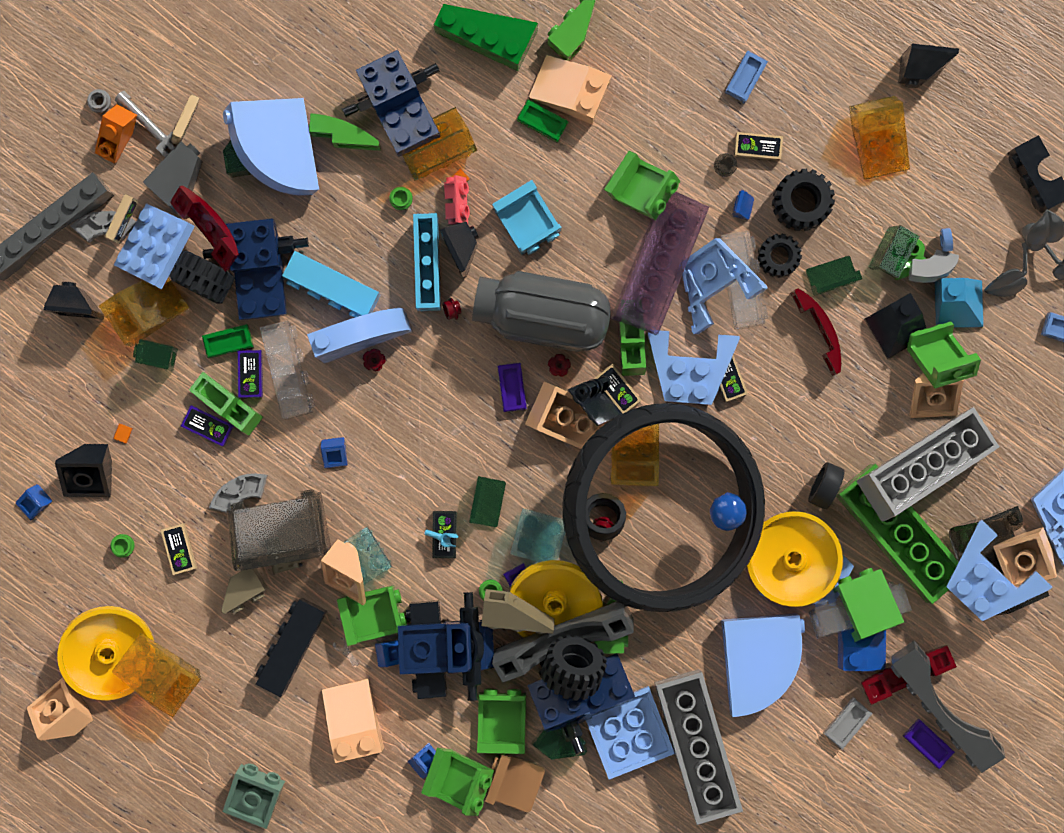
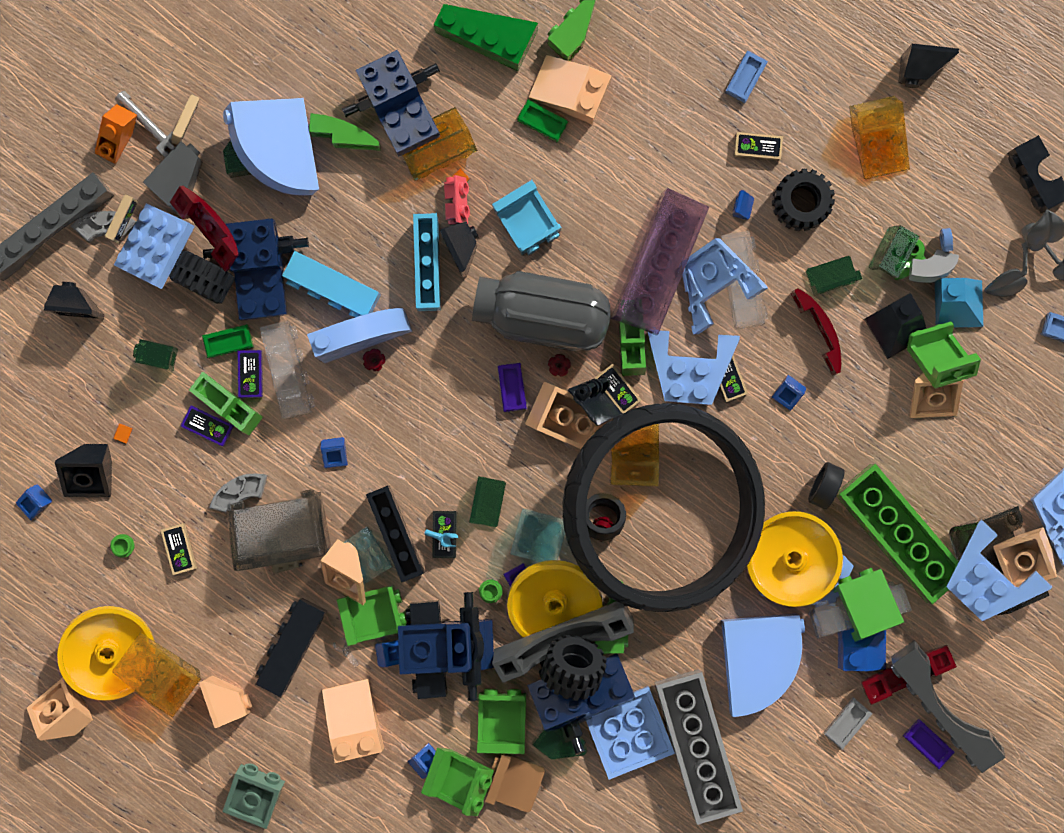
(94, 96): light grey plate -> none
(142, 310): clear yellow slope -> none
(224, 701): none -> light nougat slope
(241, 588): dark tan slope -> none
(395, 533): none -> black brick
(401, 198): bright green plate -> none
(451, 309): dark red plate -> none
(510, 612): dark tan slope -> none
(642, 186): bright green panel -> none
(725, 165): clear smoke plate -> none
(728, 512): blue hair -> none
(789, 392): none -> blue slope
(793, 255): black tyre -> none
(927, 464): light grey brick -> none

